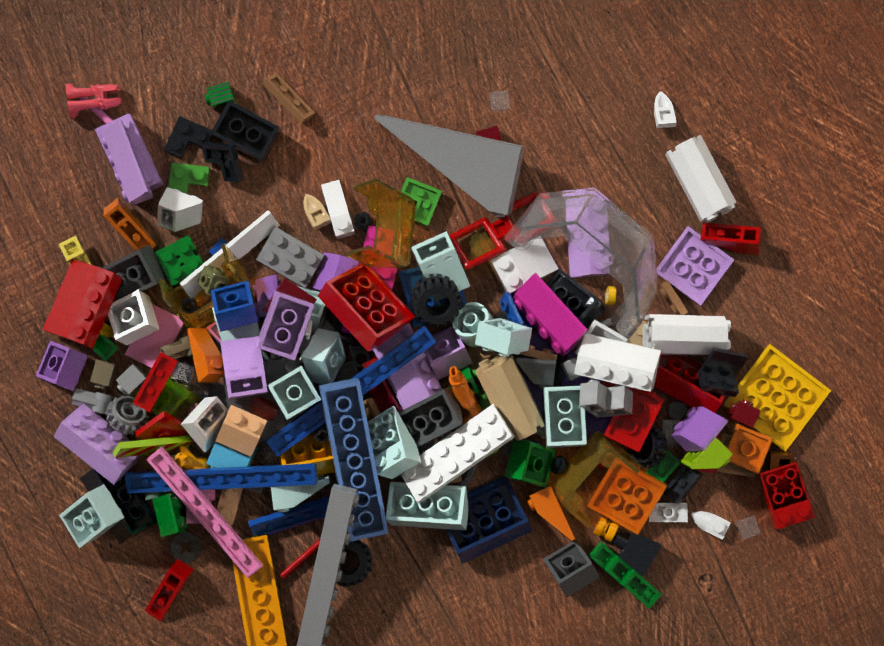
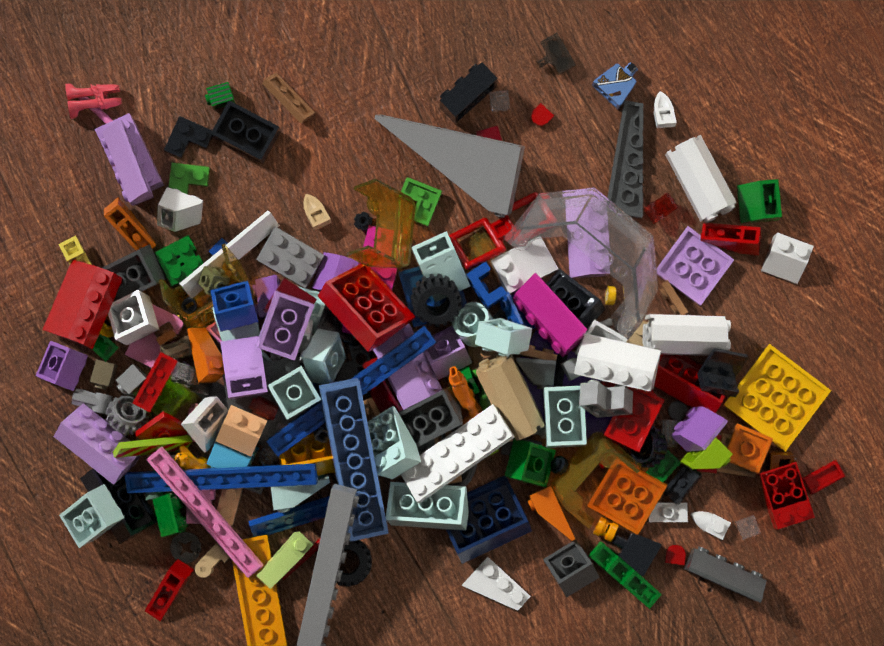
(166, 334): none -> reddish brown bracket
(206, 565): none -> tan leg
(227, 157): black plate -> none
(284, 559): none -> yellowish green slope
(338, 209): white slope -> none
(467, 92): none -> black brick
(481, 288): none -> blue panel
(496, 585): none -> white wing
(541, 115): none -> red tile
(556, 54): none -> clear smoke plate
(616, 83): none -> medium blue torso
(627, 169): none -> dark grey wing
(660, 208): none -> clear red bracket
(675, 555): none -> red tile
(726, 575): none -> dark grey slope
(744, 413): dark red brick -> none
(759, 201): none -> green slope
(787, 258): none -> white slope
(823, 477): none -> red tile

